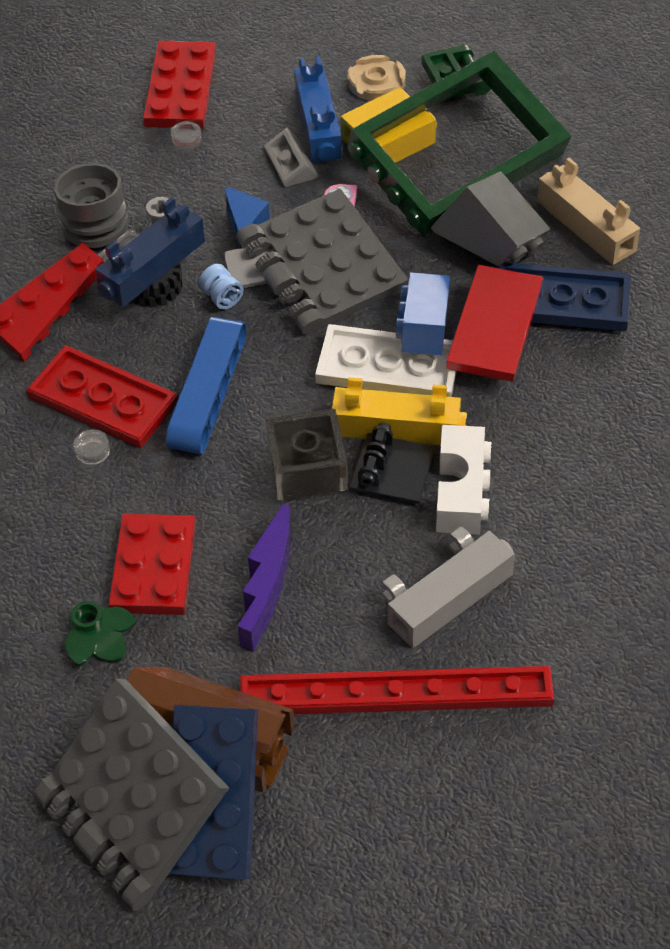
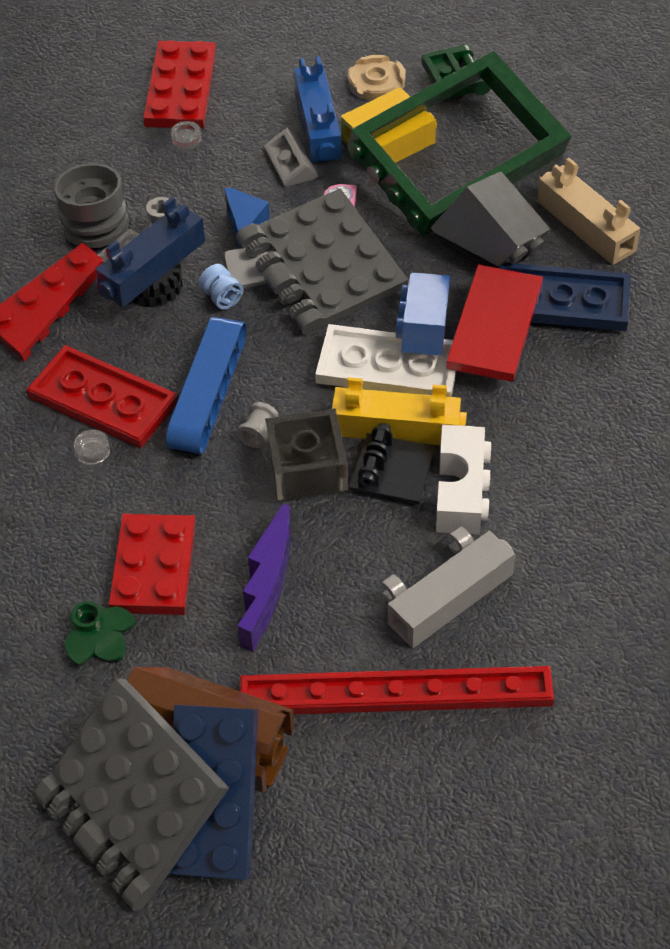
(254, 429): none -> light grey bush

